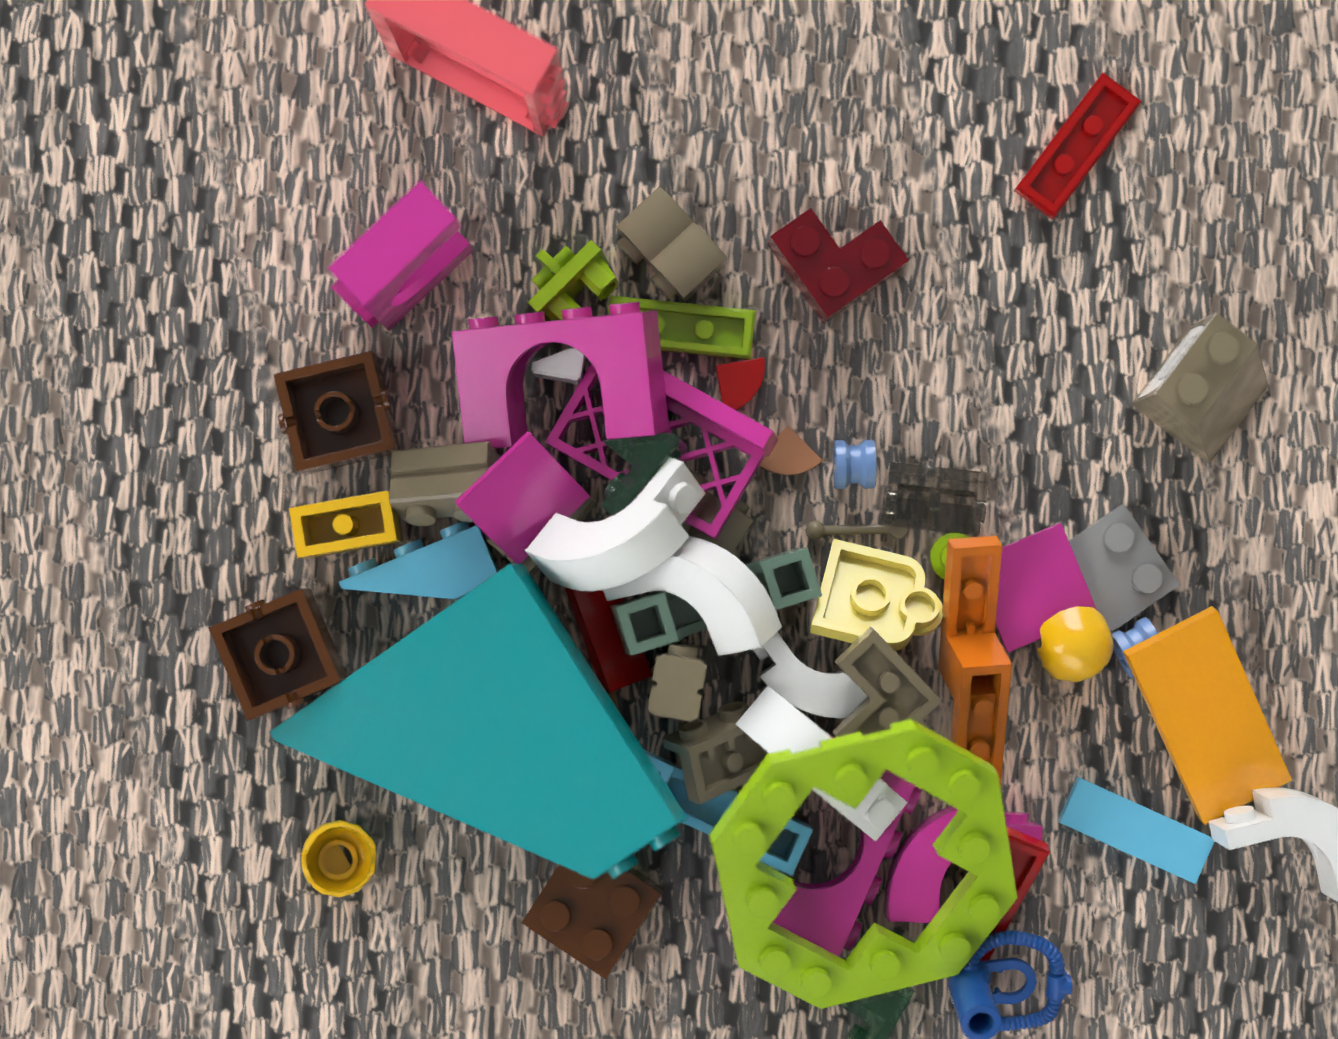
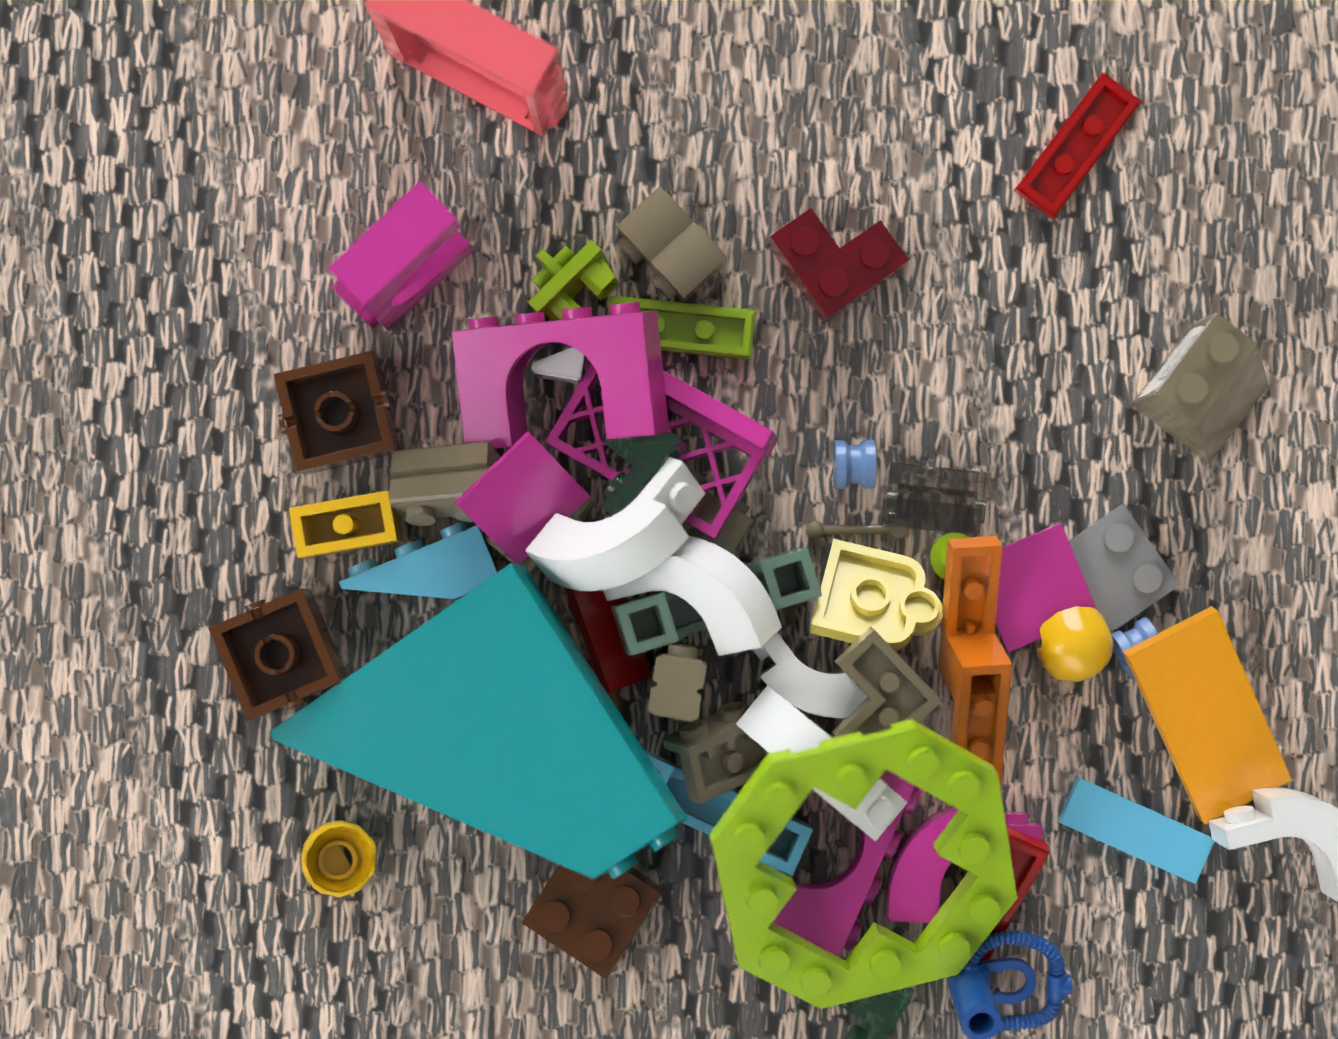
(740, 381): red tile -> none
(790, 455): nougat tile -> none

